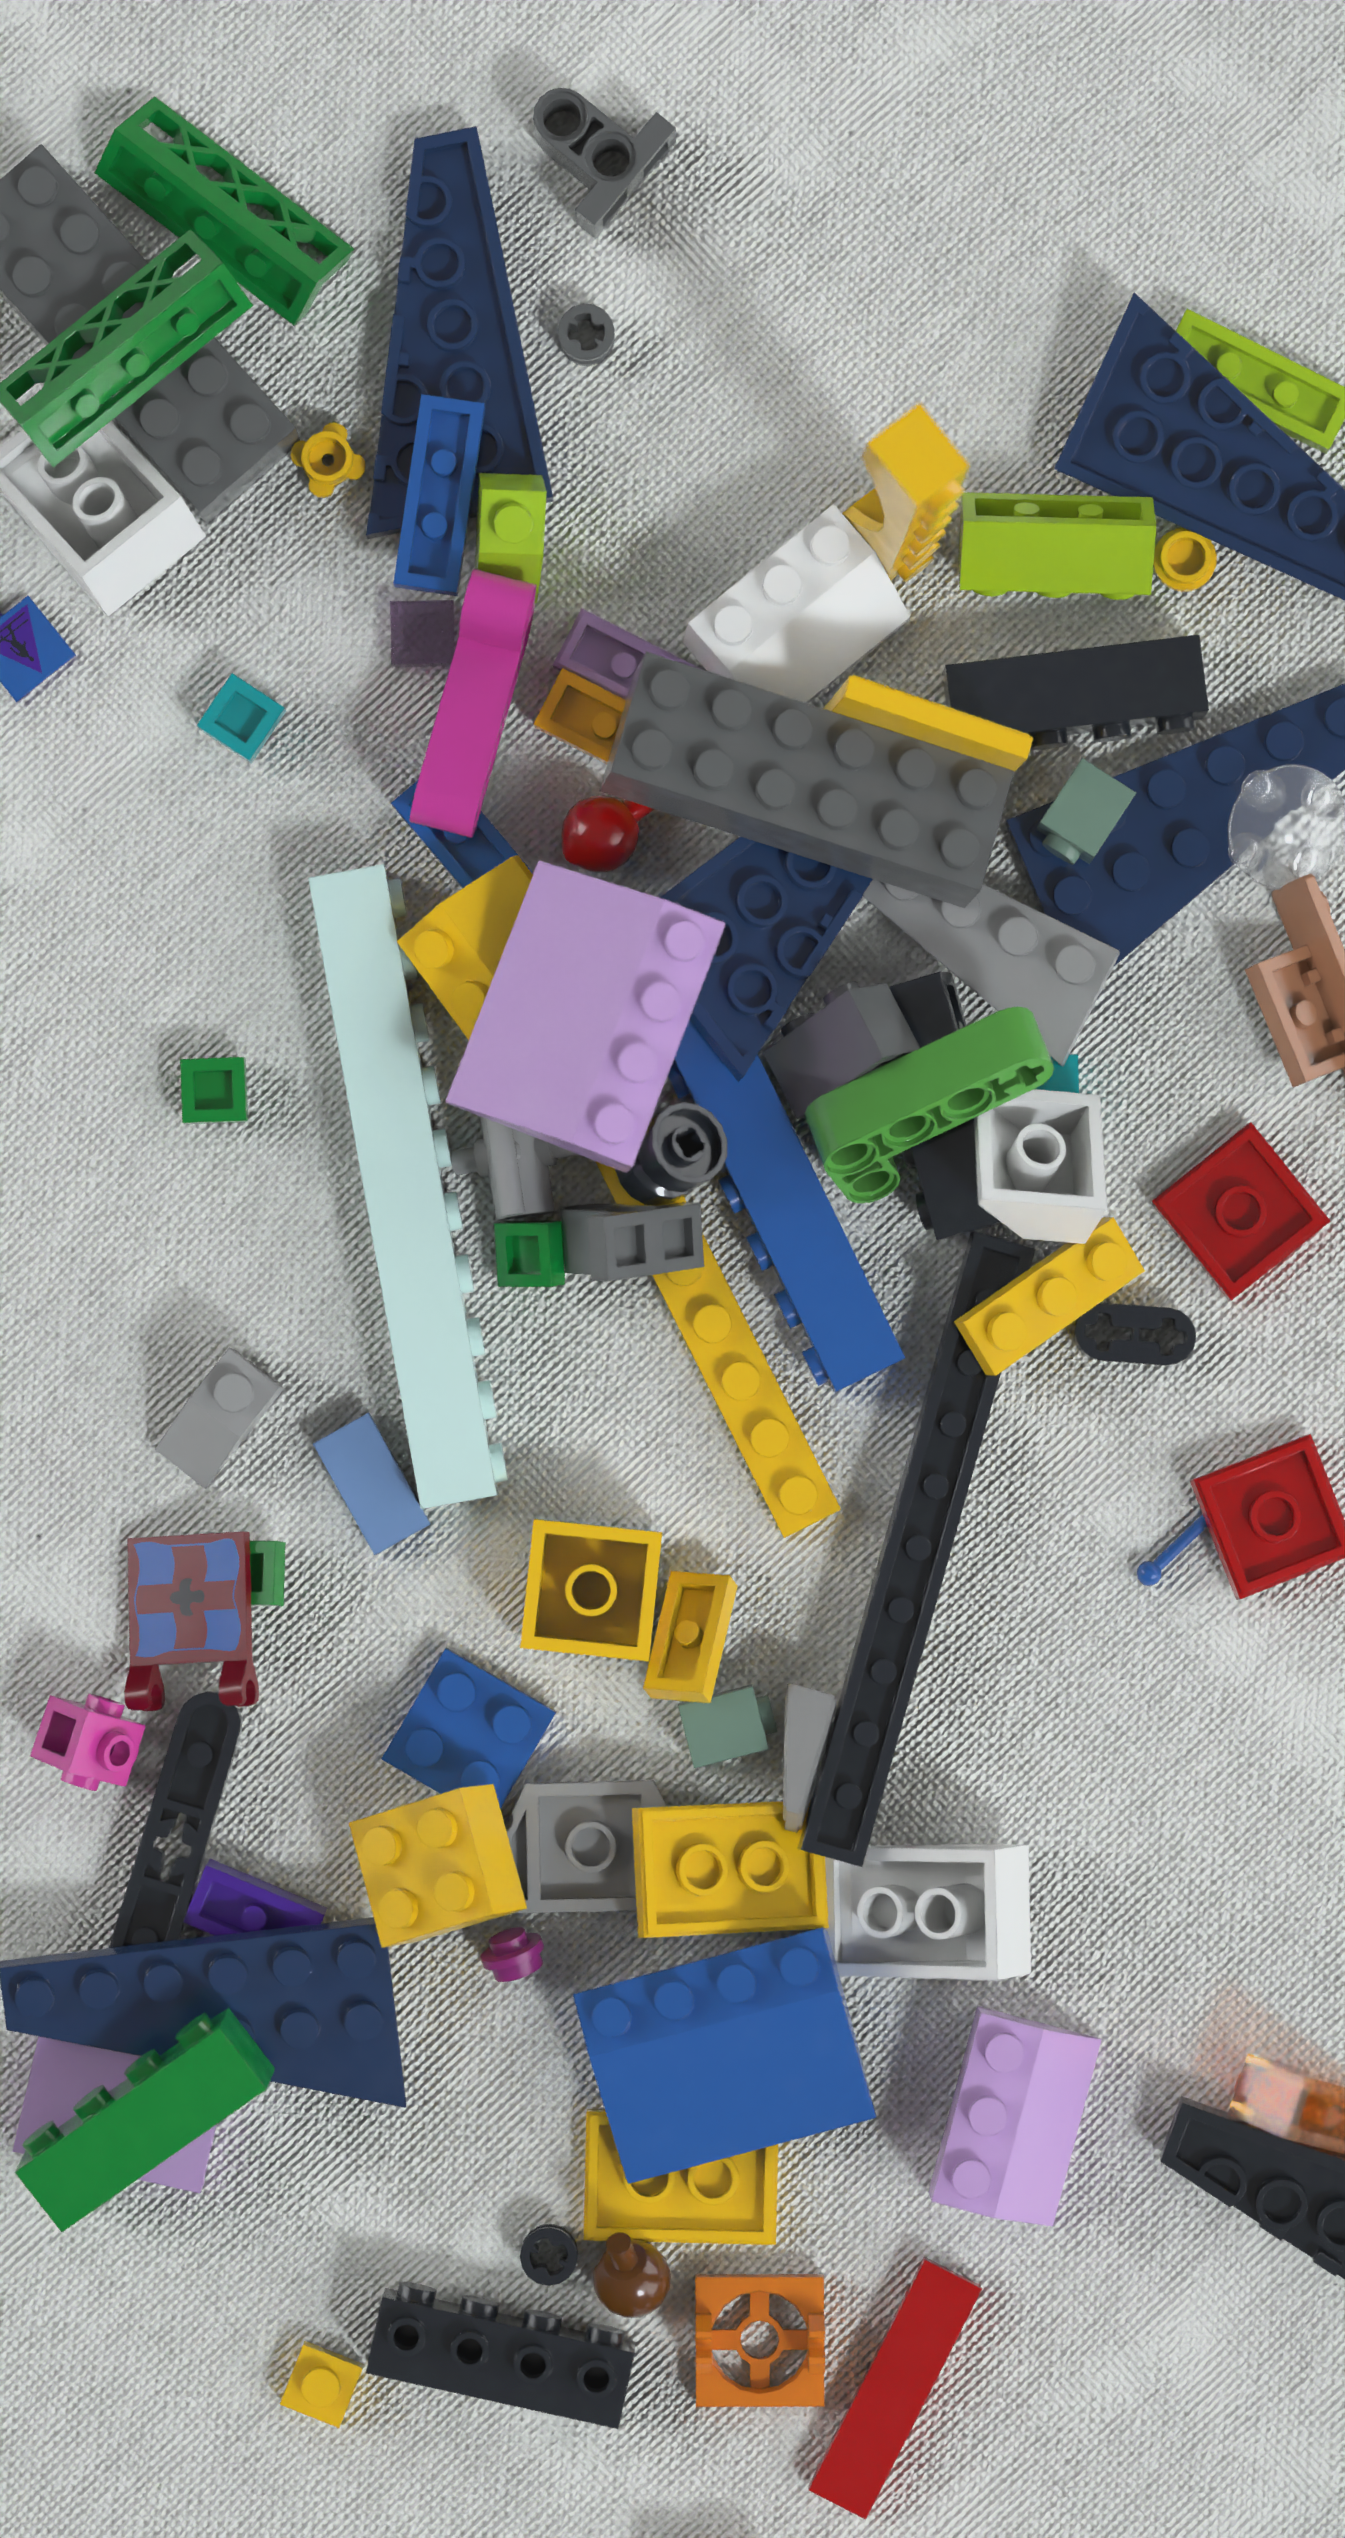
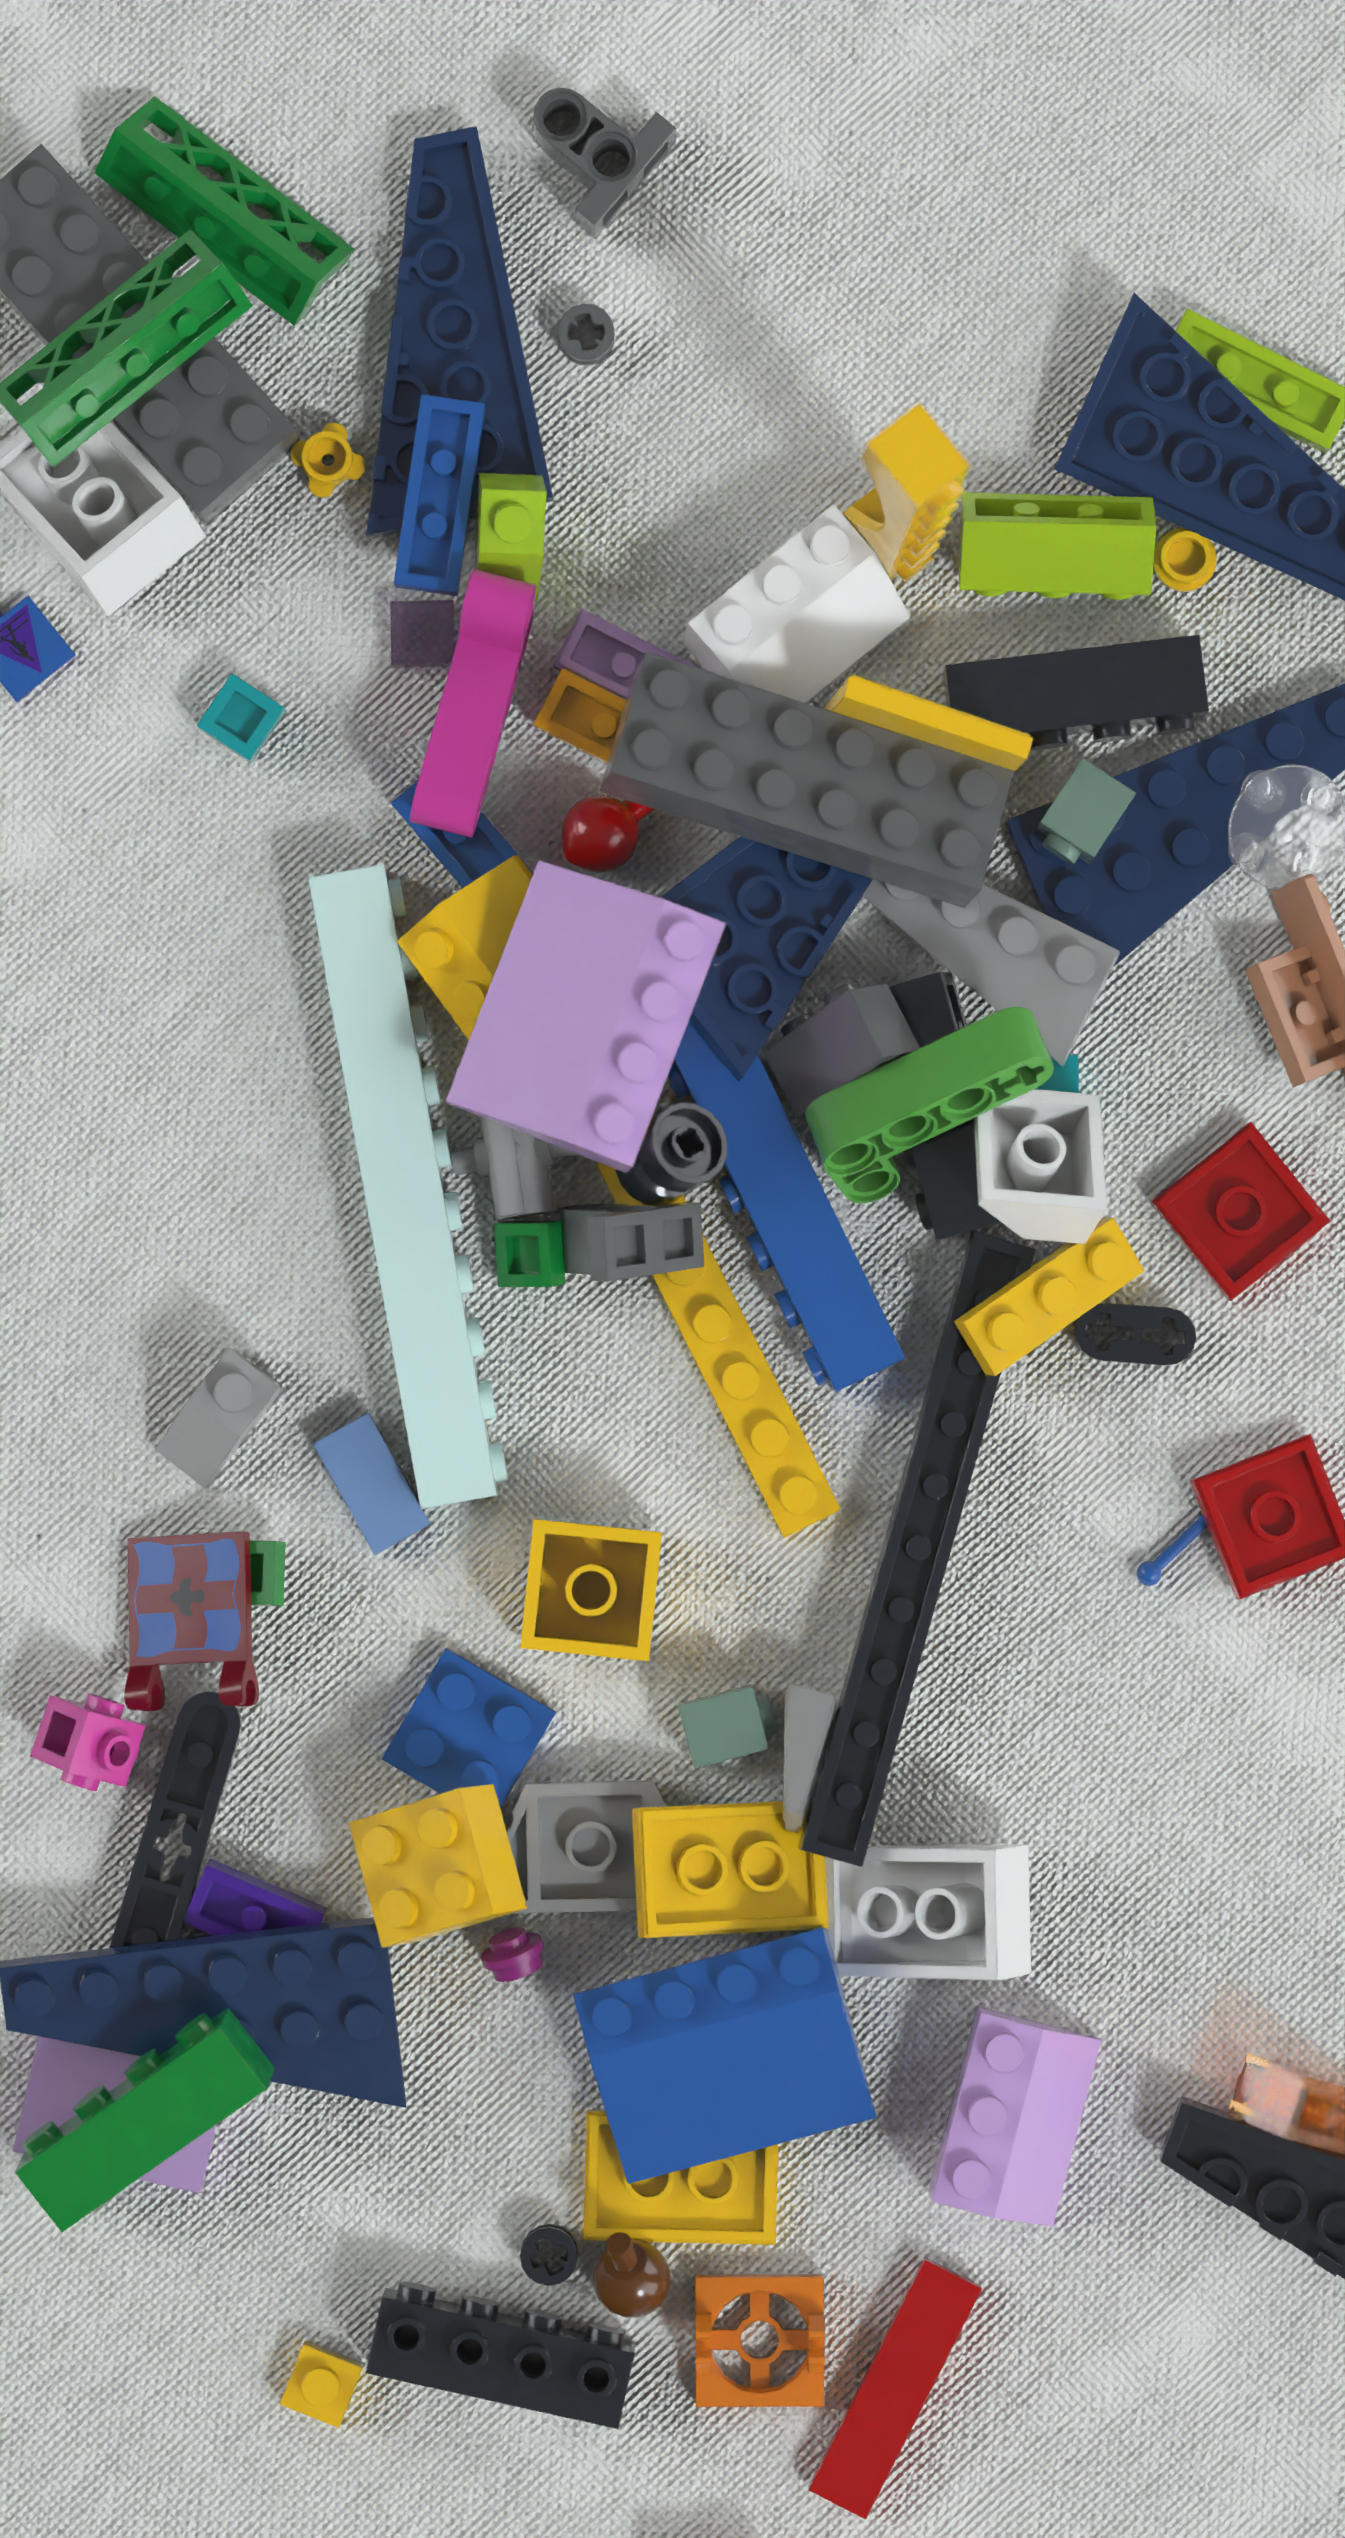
(214, 1090): green plate -> none
(690, 1637): yellow plate -> none

